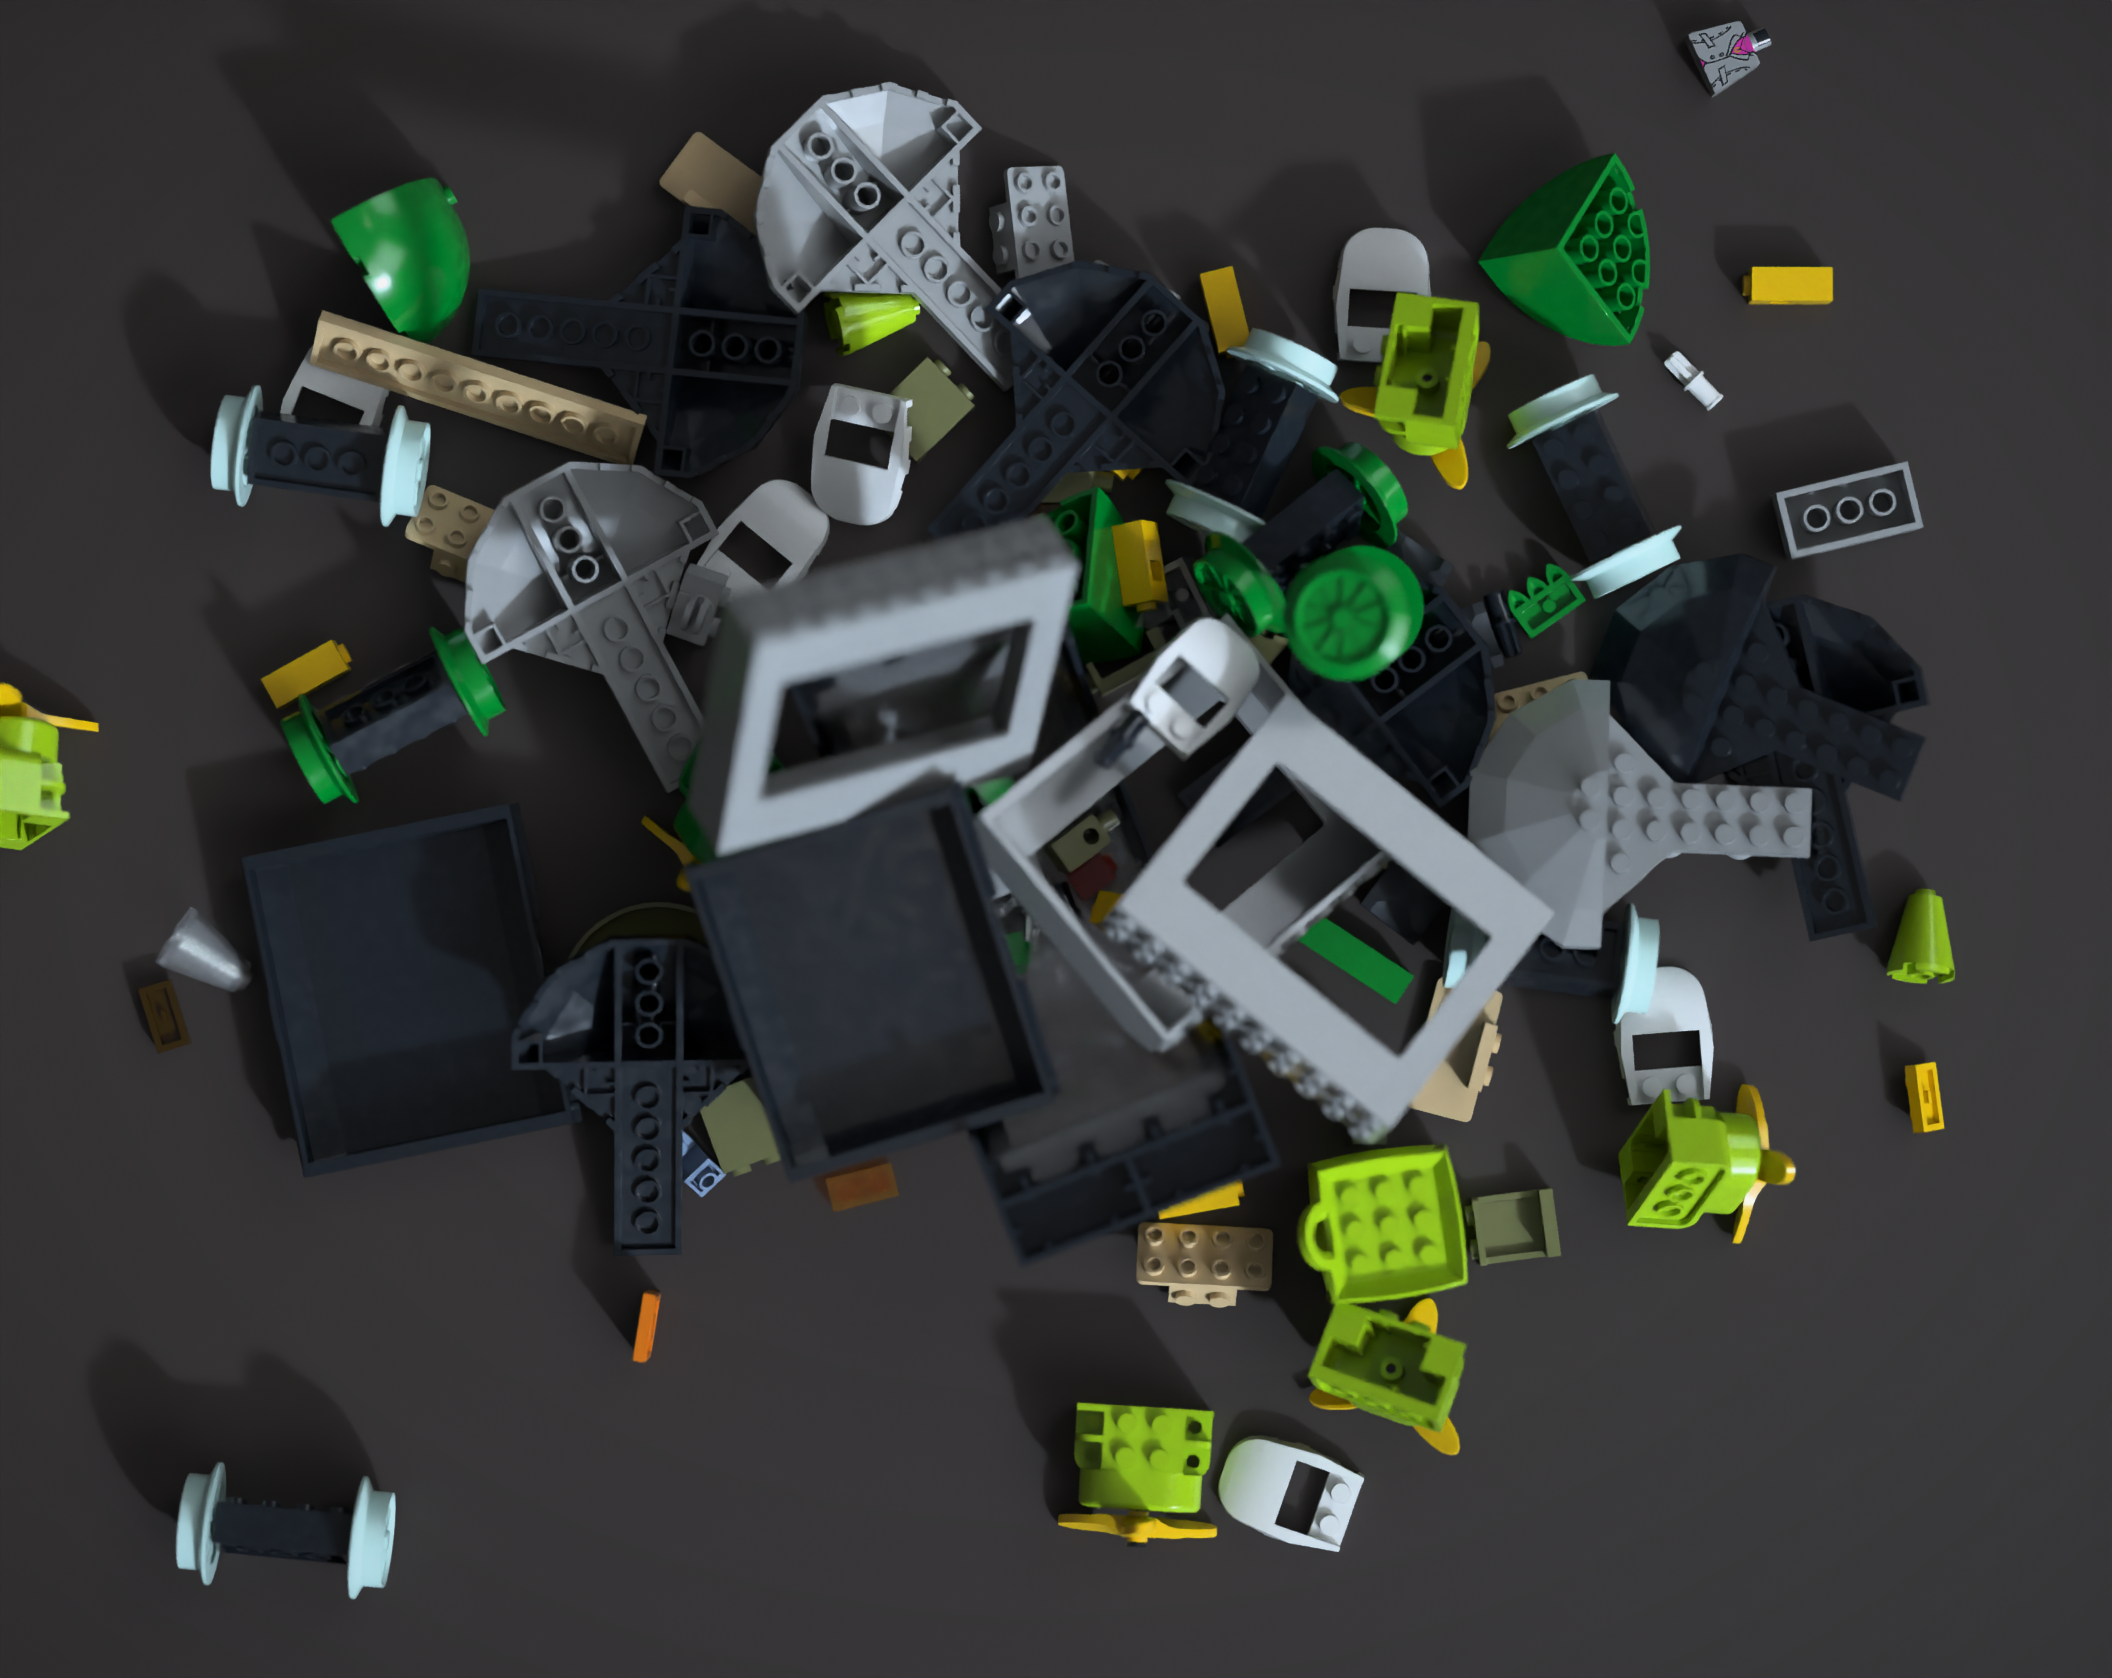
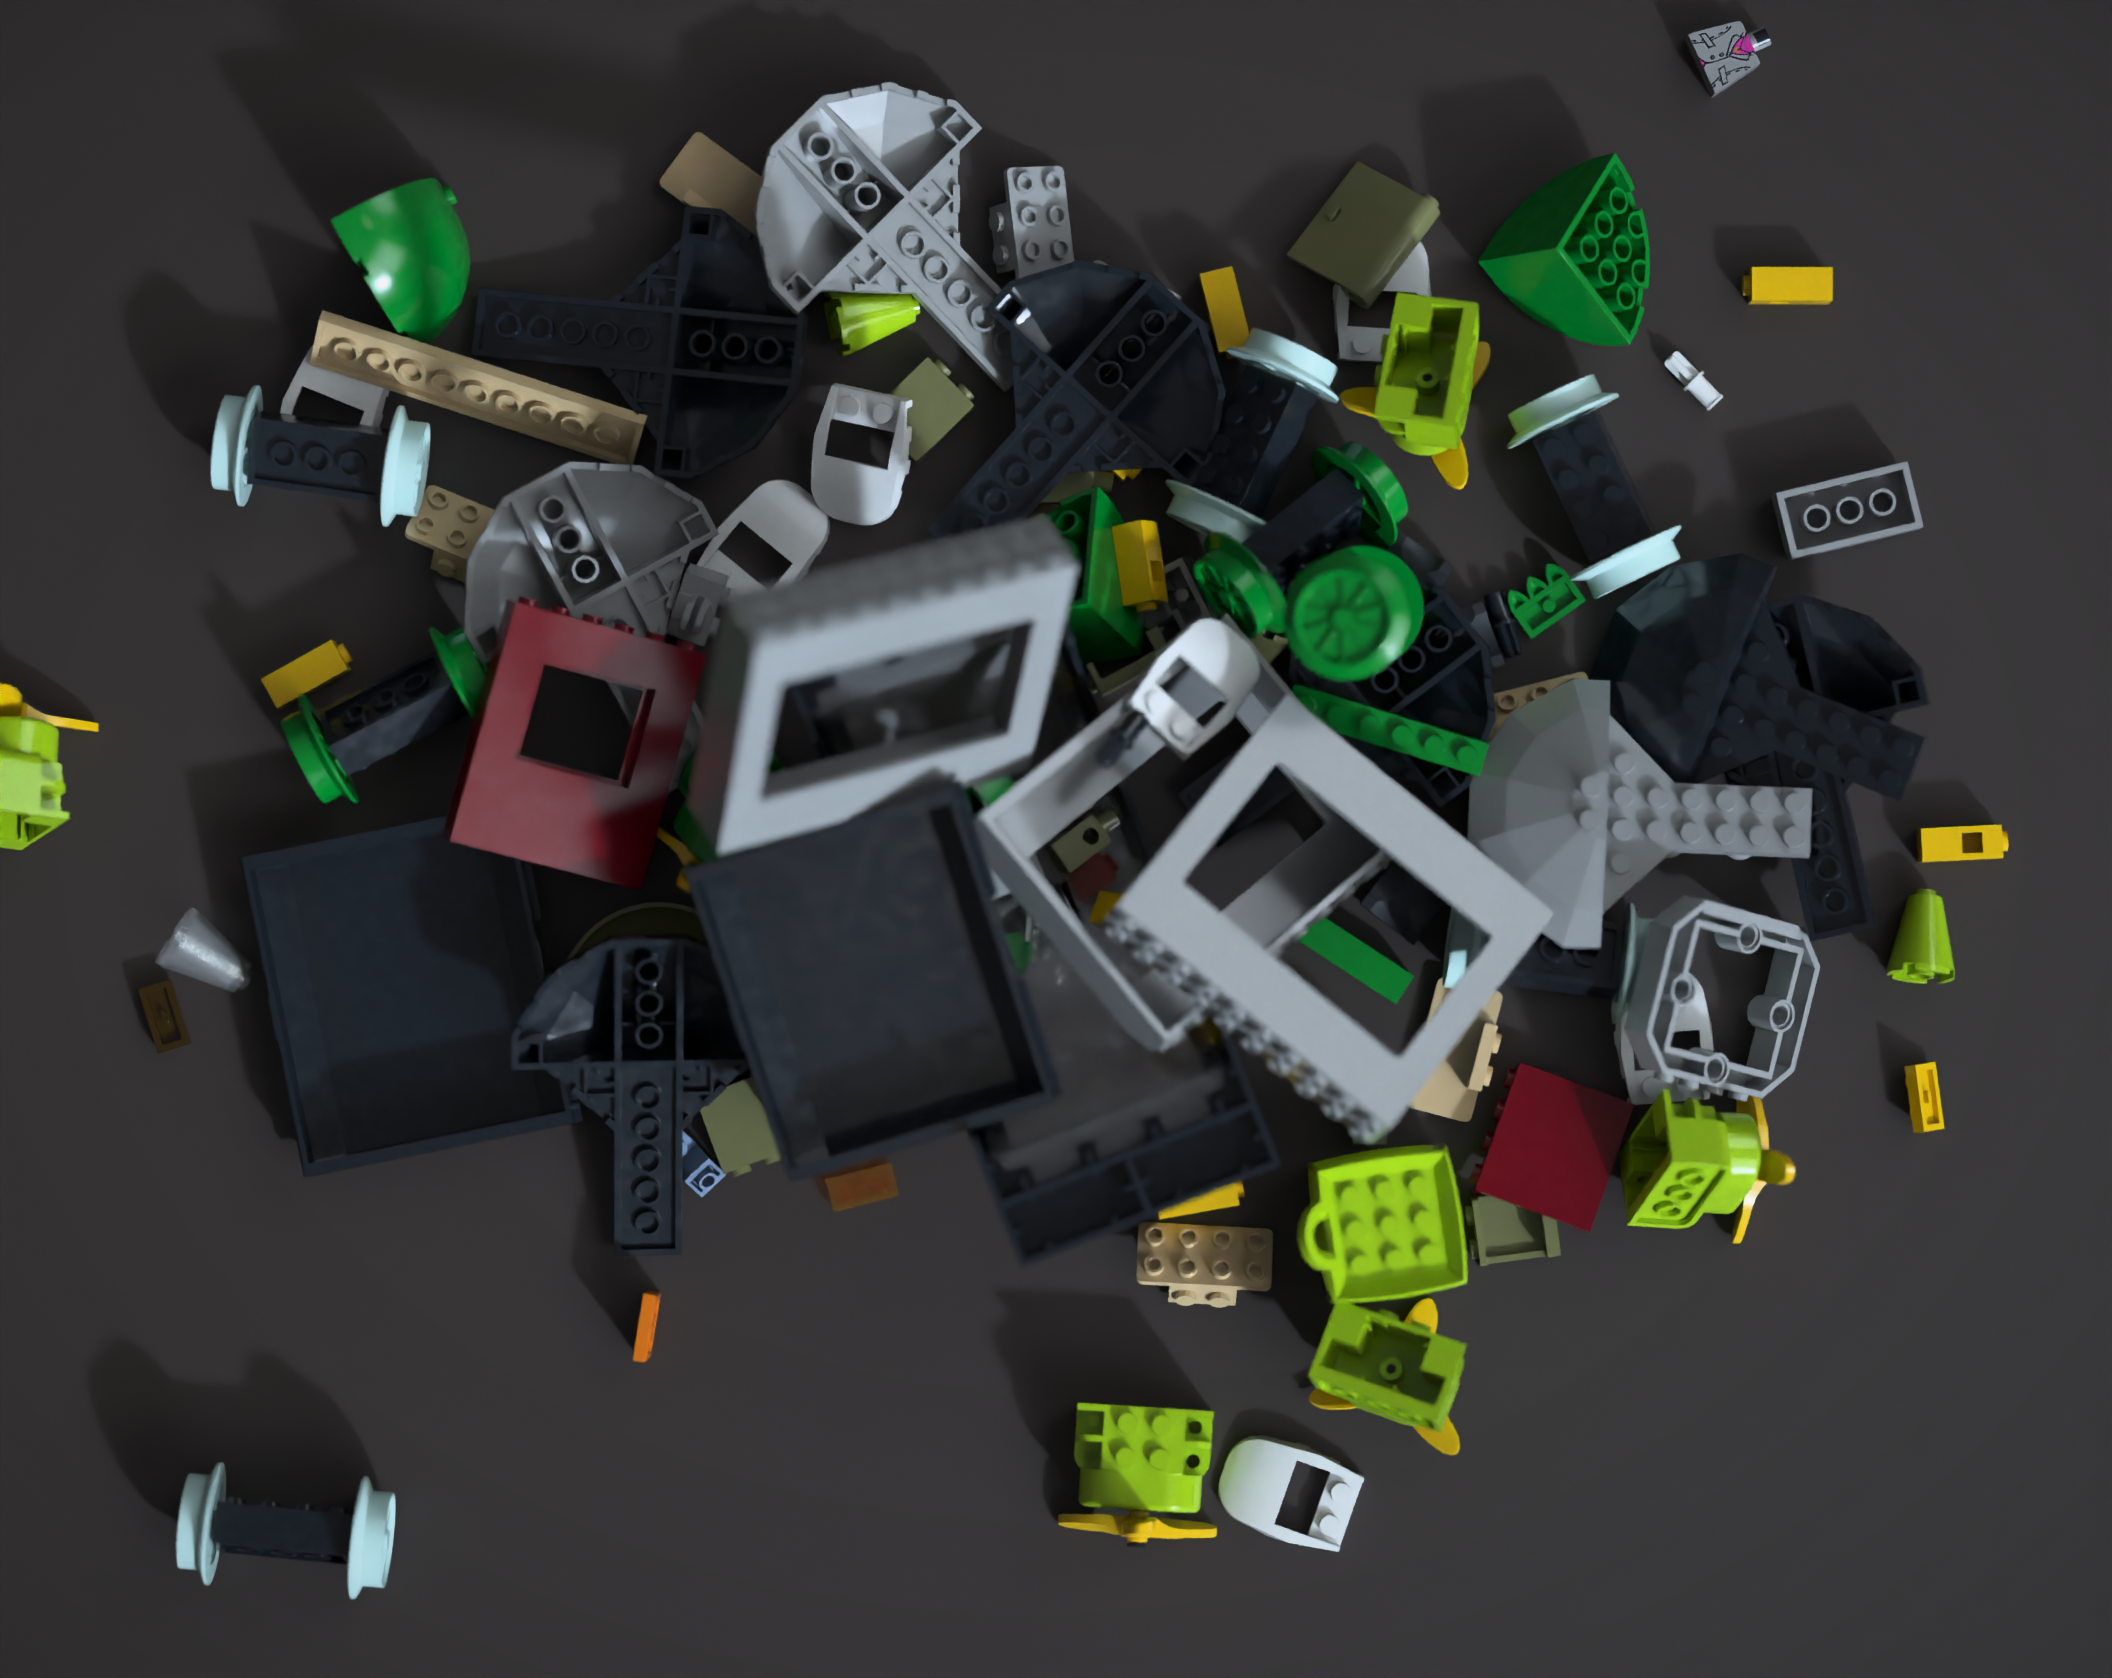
(557, 811): none -> dark red panel
(1365, 233): none -> olive door
(1394, 731): none -> green plate
(1551, 1146): none -> dark red panel
(1666, 986): none -> light grey panel
(1961, 843): none -> yellow brick

